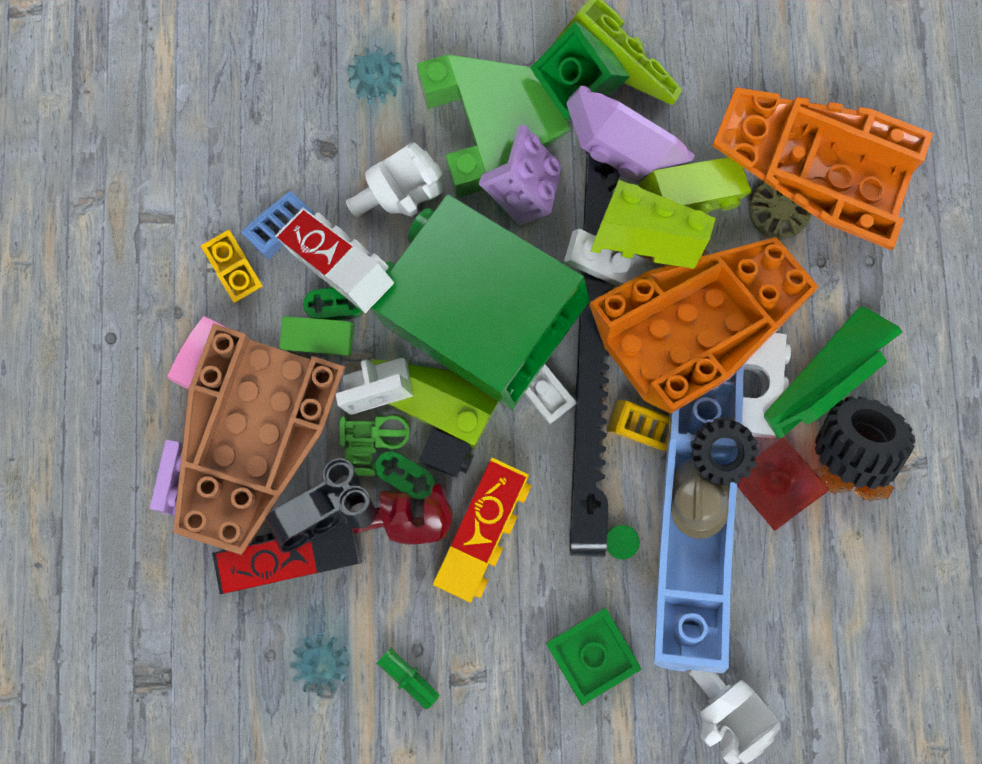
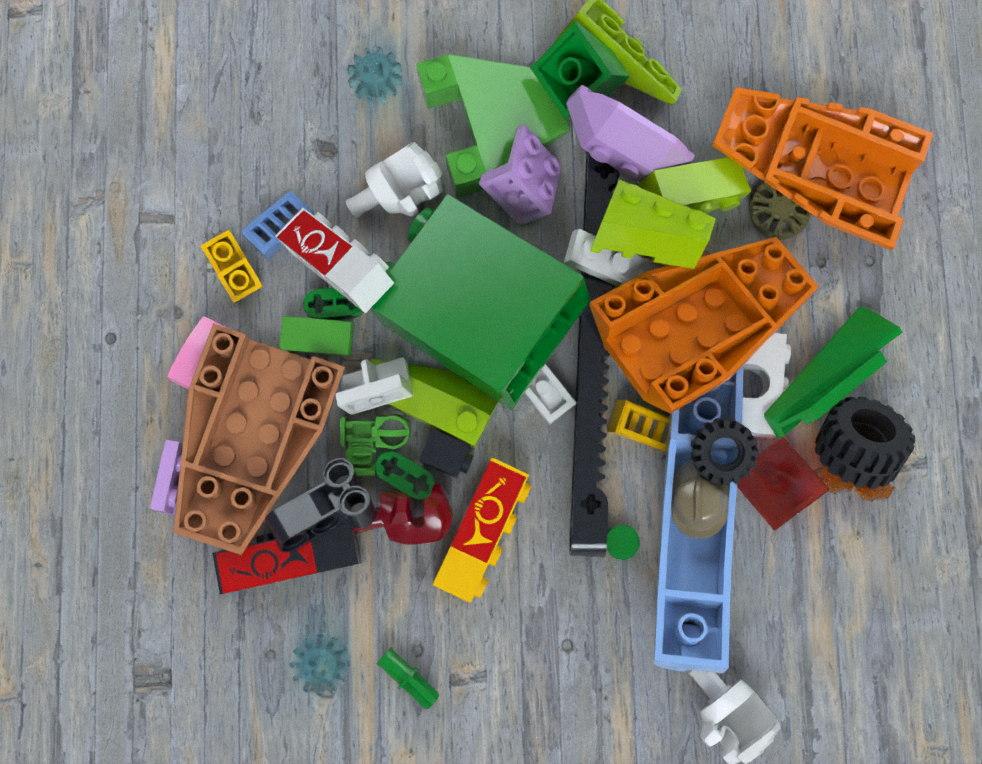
(593, 656): green plate -> none

